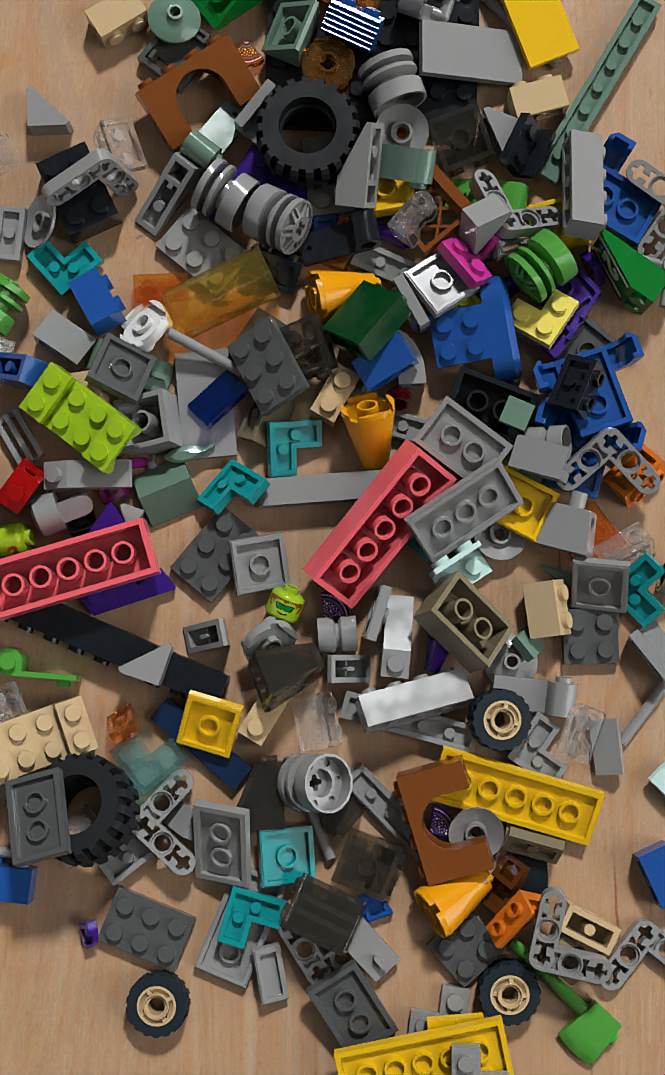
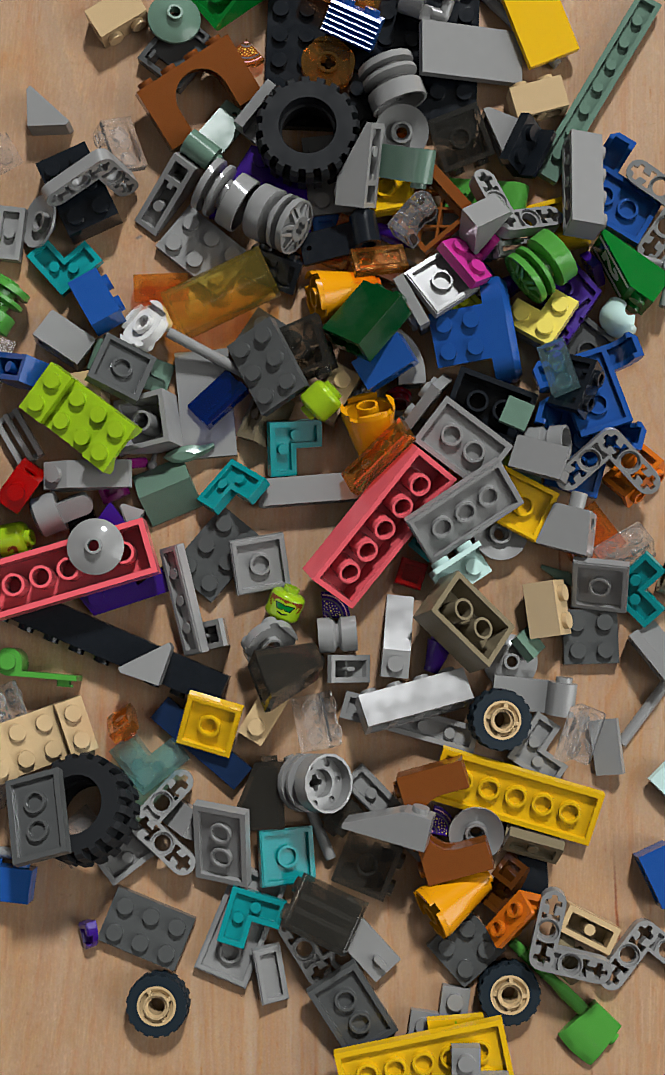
(109, 550): none -> light grey dish
(184, 600): none -> light grey tile
(292, 31): sand green slope -> none
(320, 400): none -> lime head
(376, 909): blue tile -> none
(377, 614): light grey plate -> none
(378, 260): none -> clear orange plate
(378, 456): none -> clear orange plate
(400, 825): none -> light grey slope
(411, 573): none -> red tile
(429, 395): none -> light grey plate
(558, 367): none -> clear light blue plate
(614, 318): none -> light aqua hair

